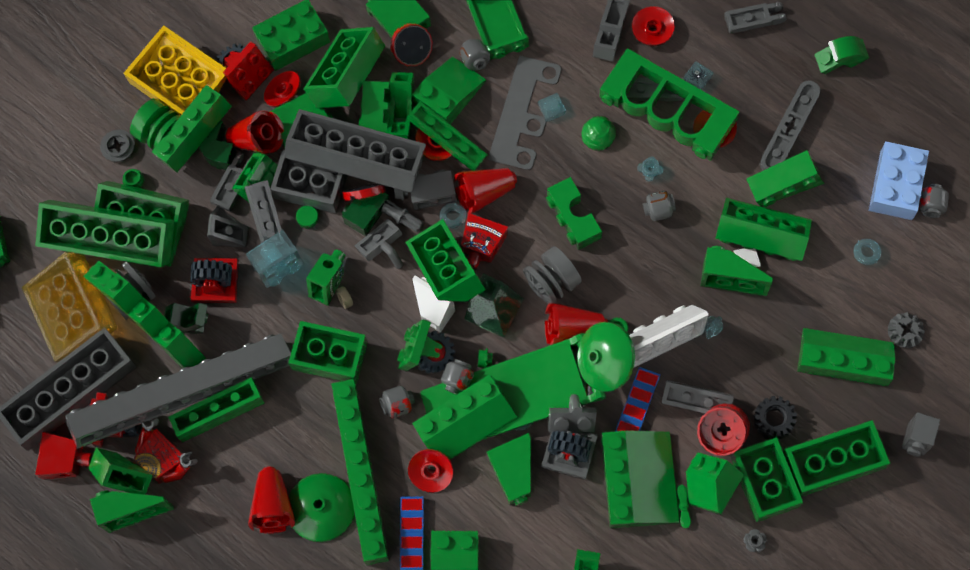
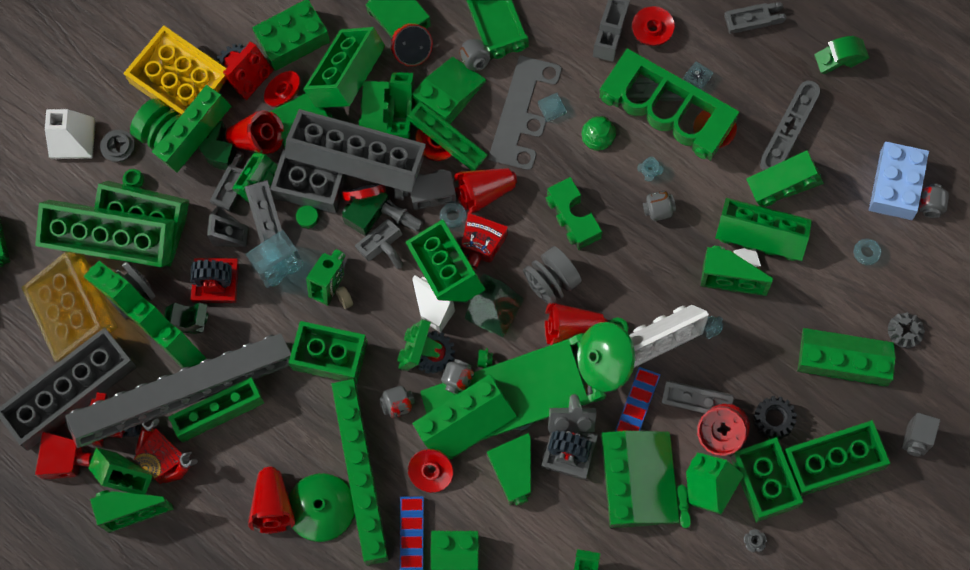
(69, 134): none -> white slope

